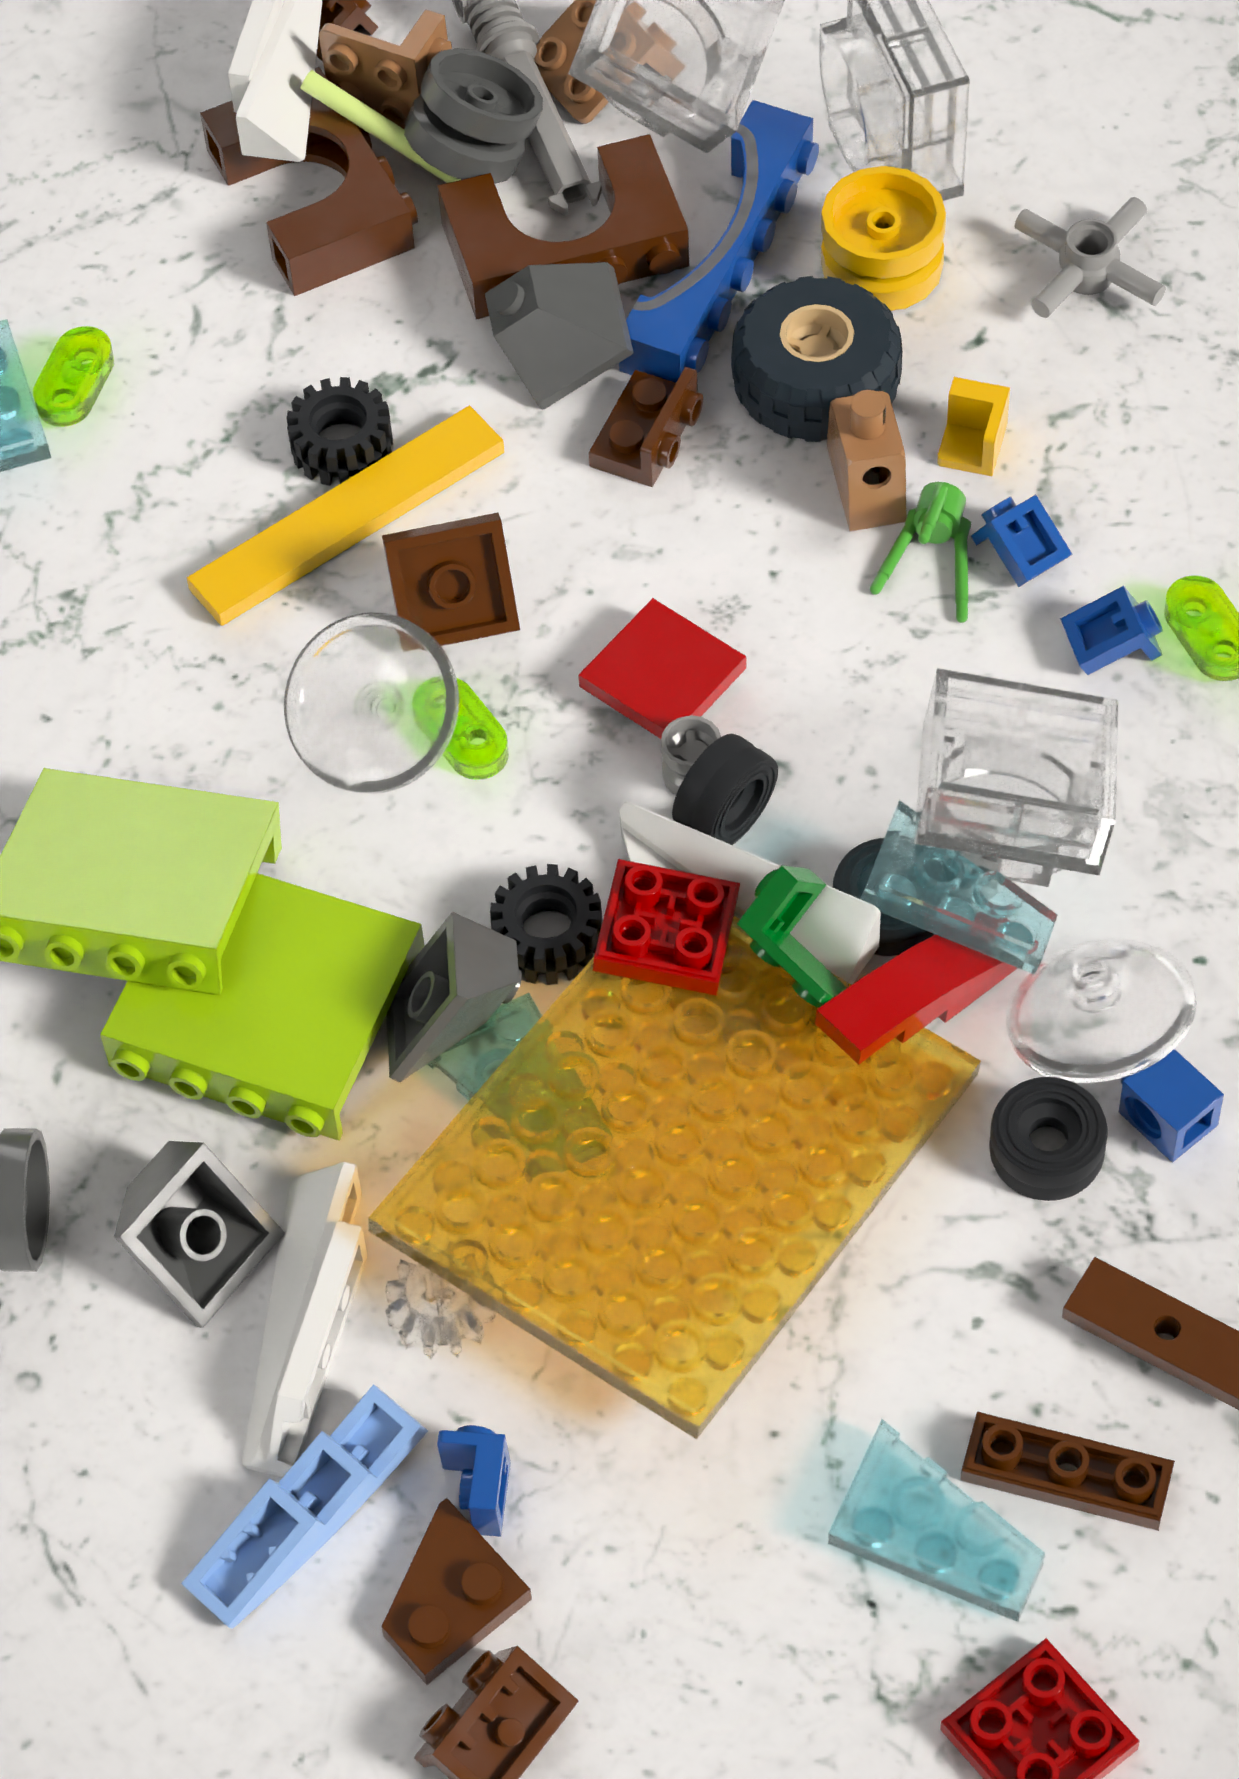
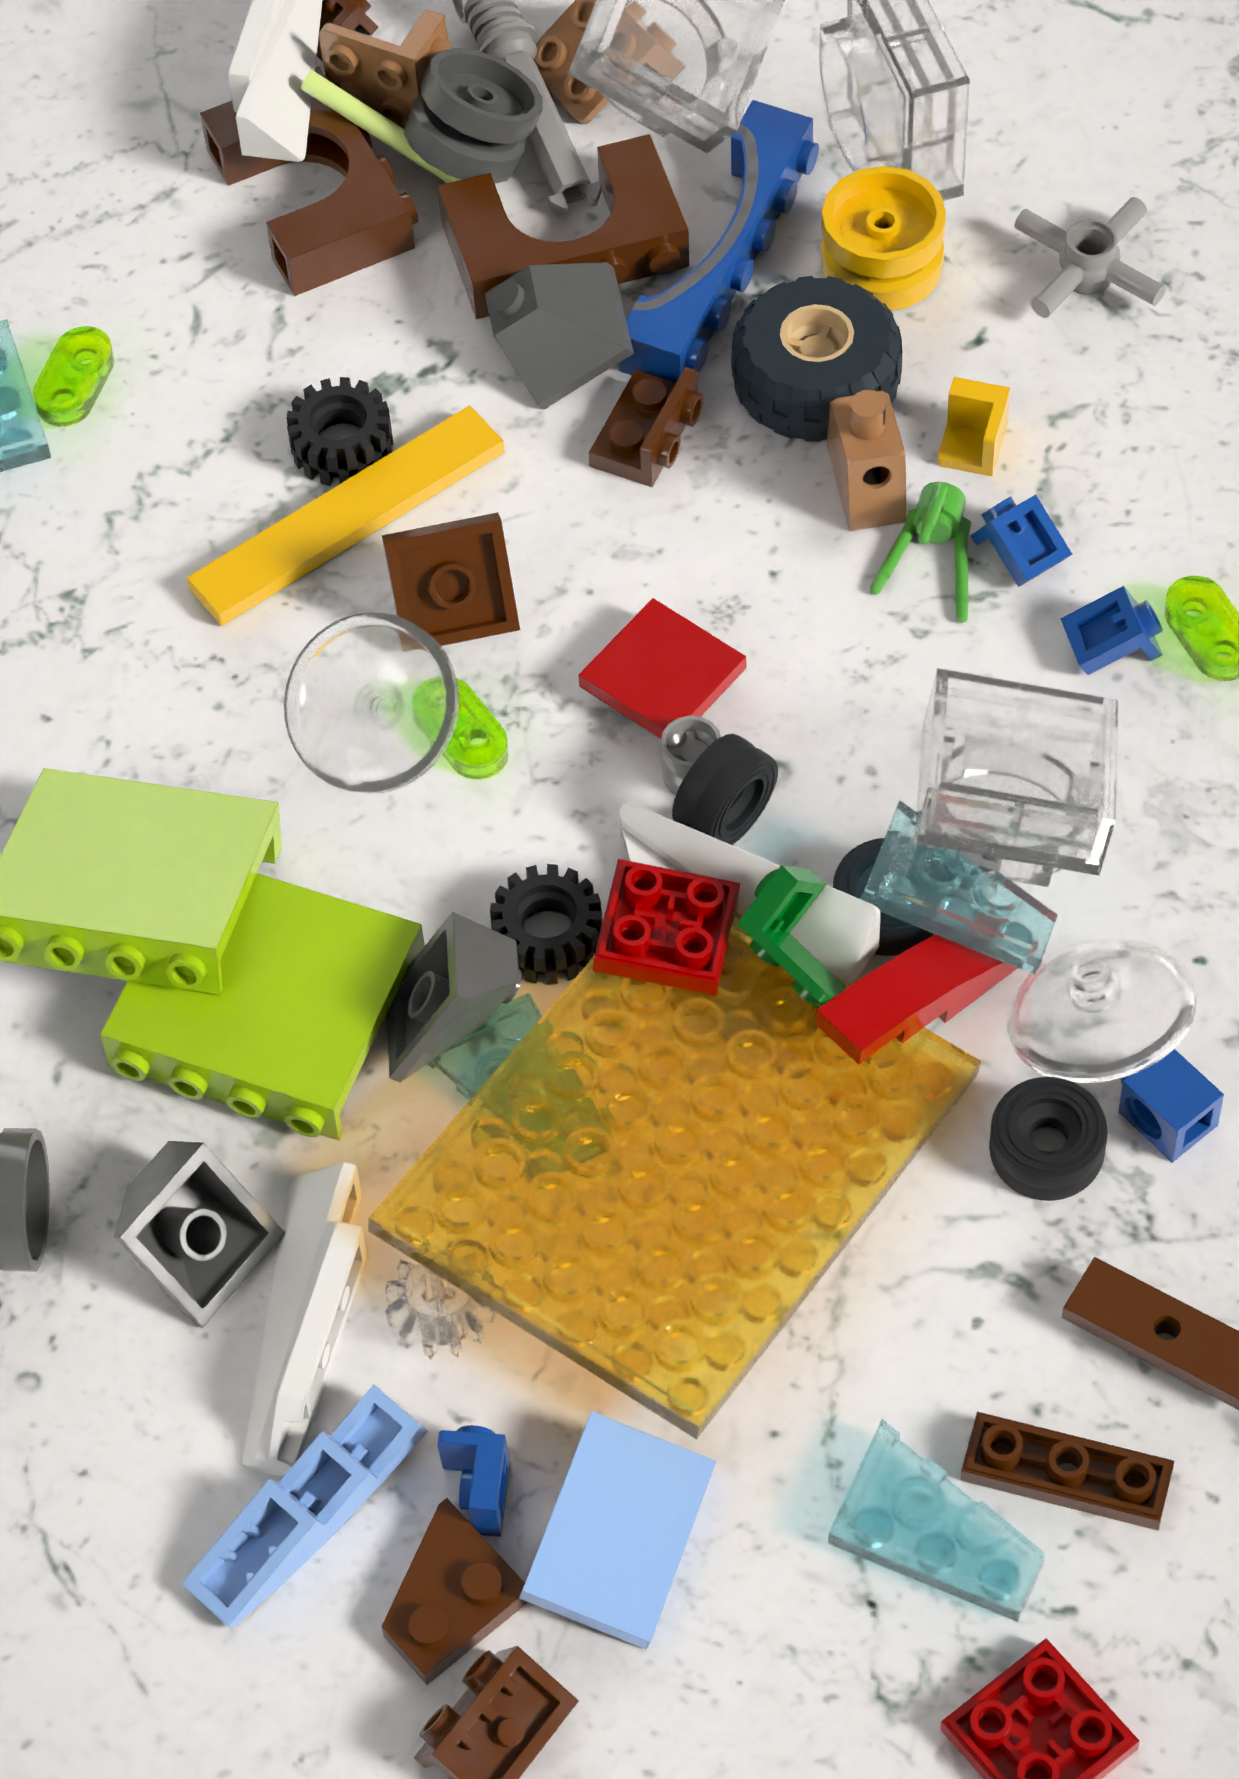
(618, 1530): none -> light blue tile

